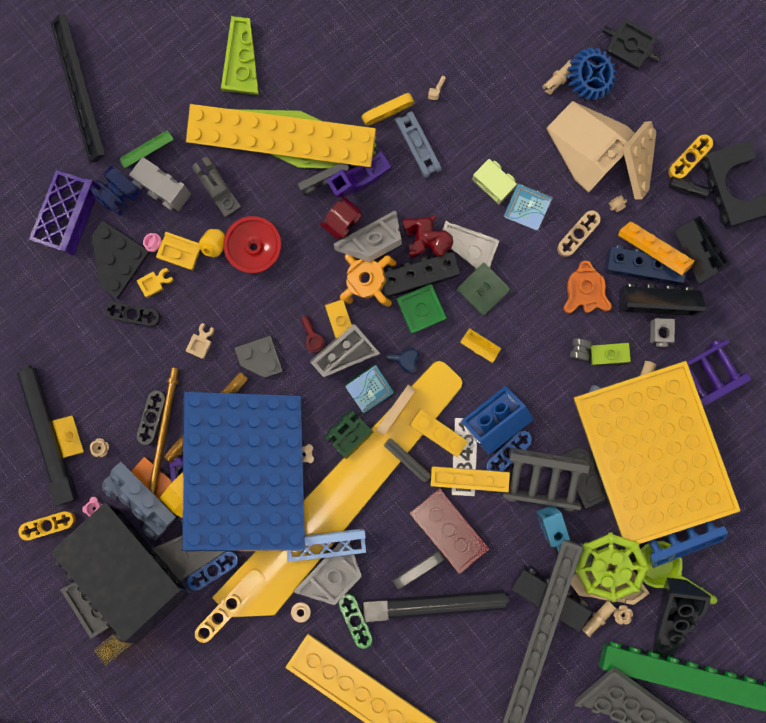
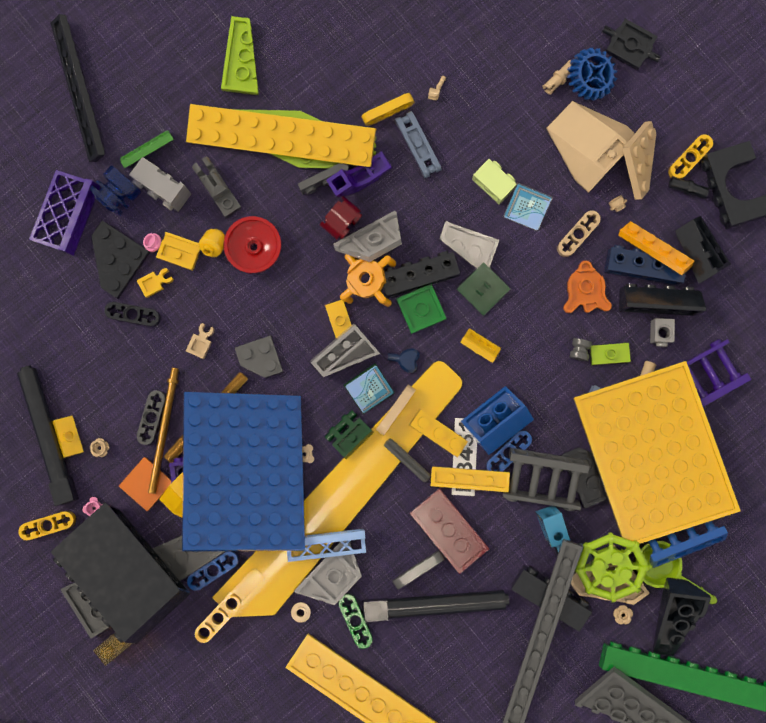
(139, 499): sand blue bracket -> none
(314, 341): dark red plate -> none
(438, 241): dark red animal -> none
(598, 618): tan pin -> none

